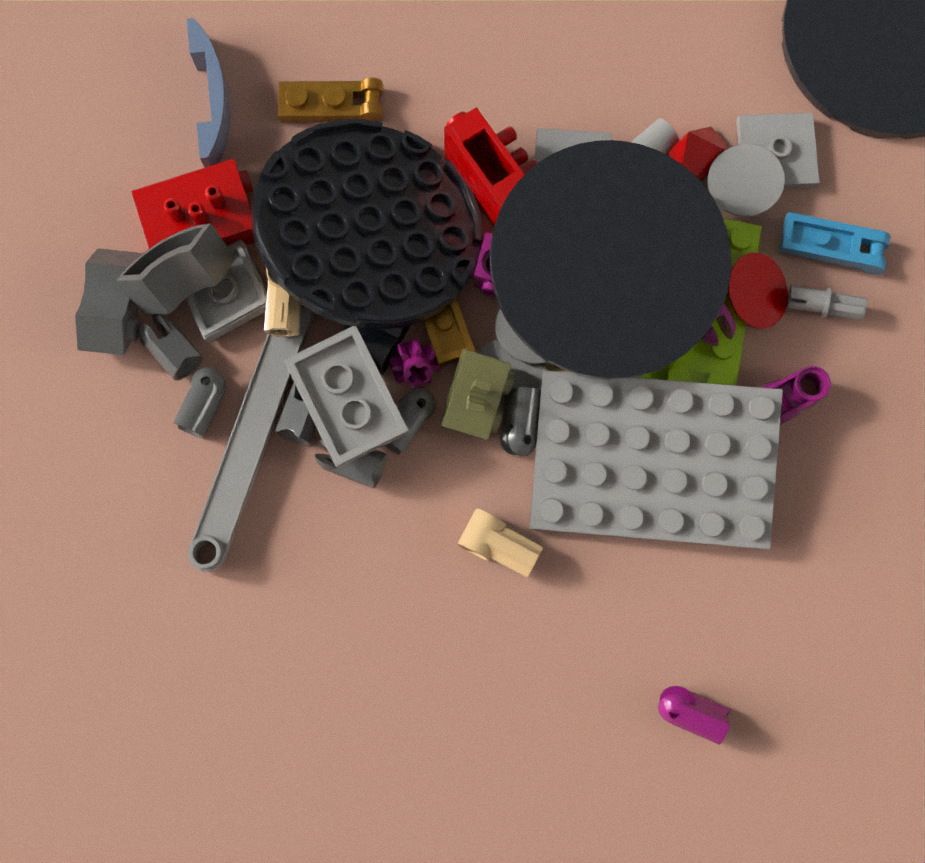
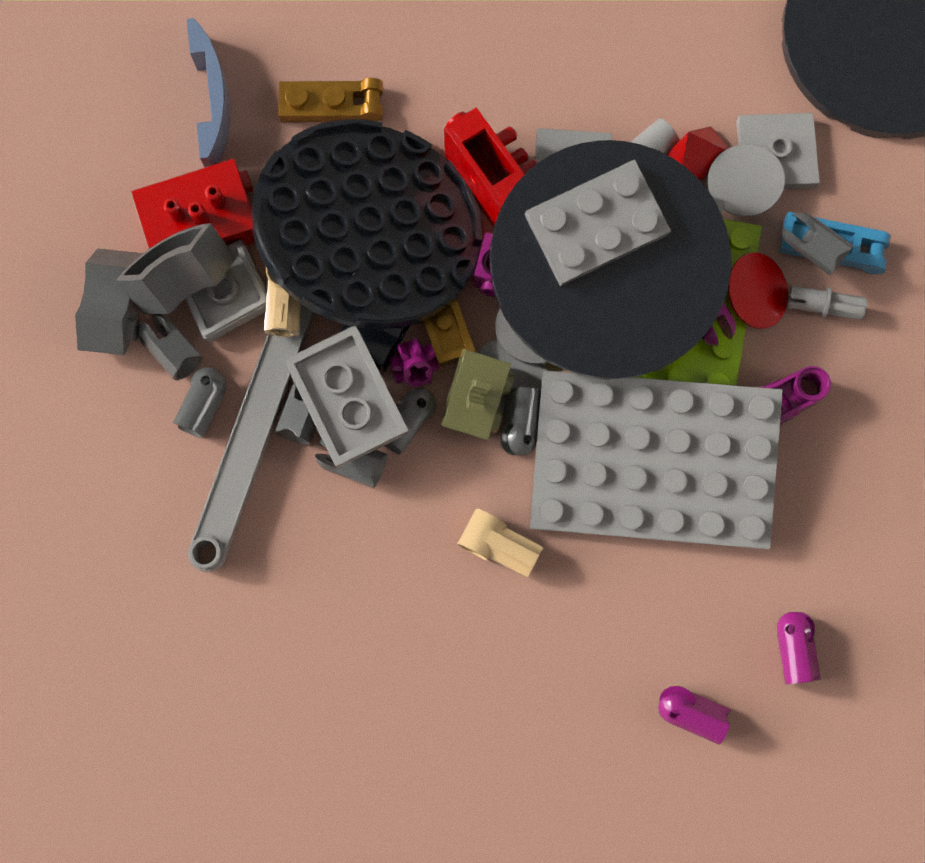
(597, 222): none -> light grey plate
(798, 648): none -> magenta piece
(818, 244): none -> dark grey piece

